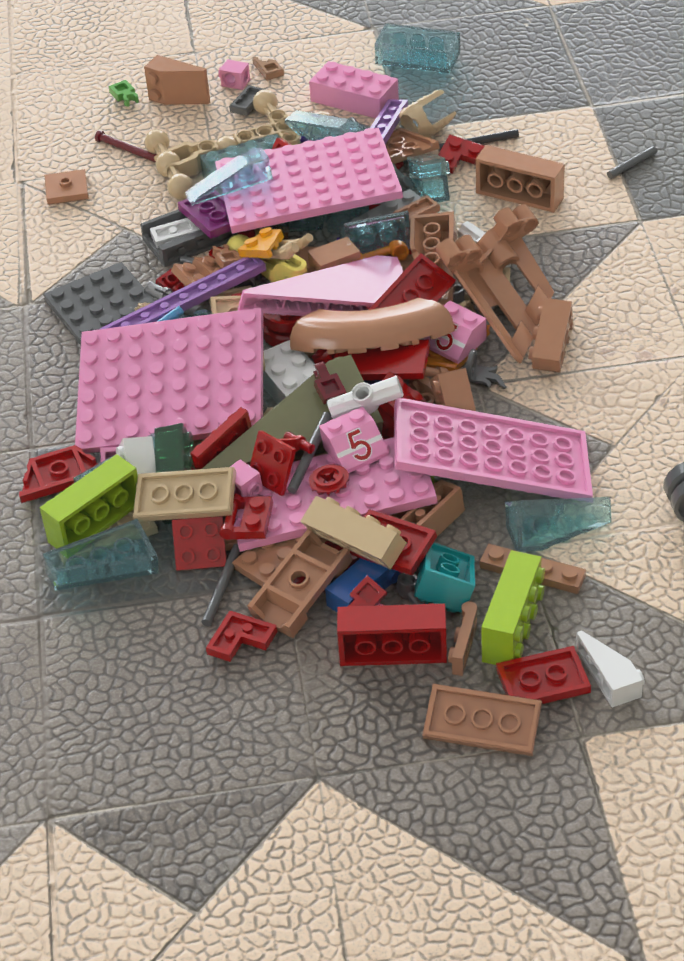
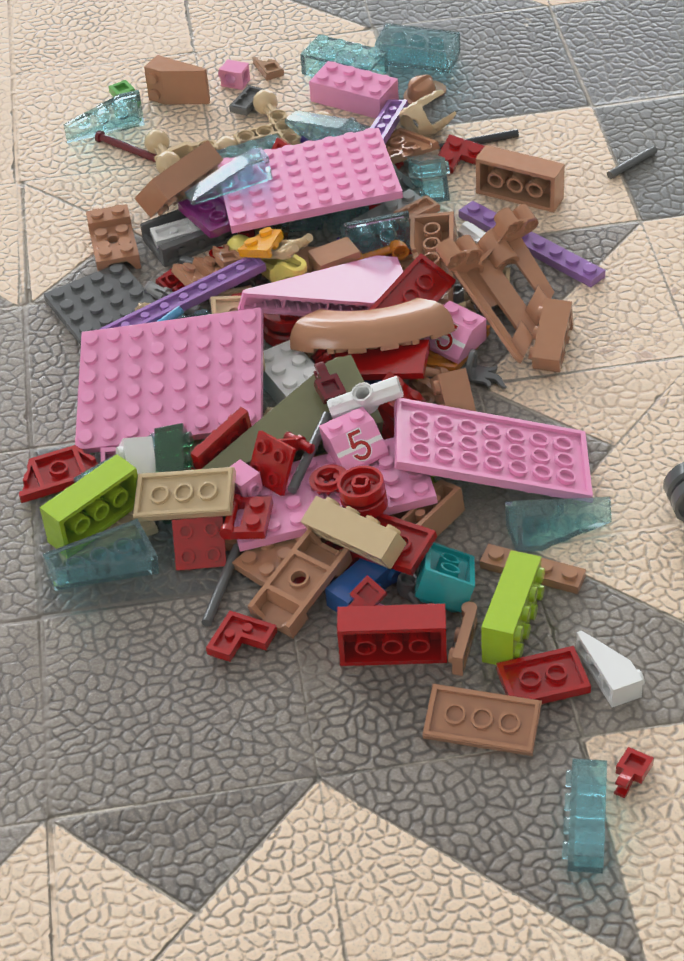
(66, 186): nougat plate -> none
(111, 226): none -> nougat piece
(113, 115): none -> clear light blue wedge
(173, 182): none -> nougat brick
(342, 52): none -> clear light blue brick
(363, 490): none -> red wheel
(421, 86): none -> nougat piece
(540, 247): none -> medium lavender plate
(586, 817): none -> clear light blue brick
(631, 767): none -> red plate

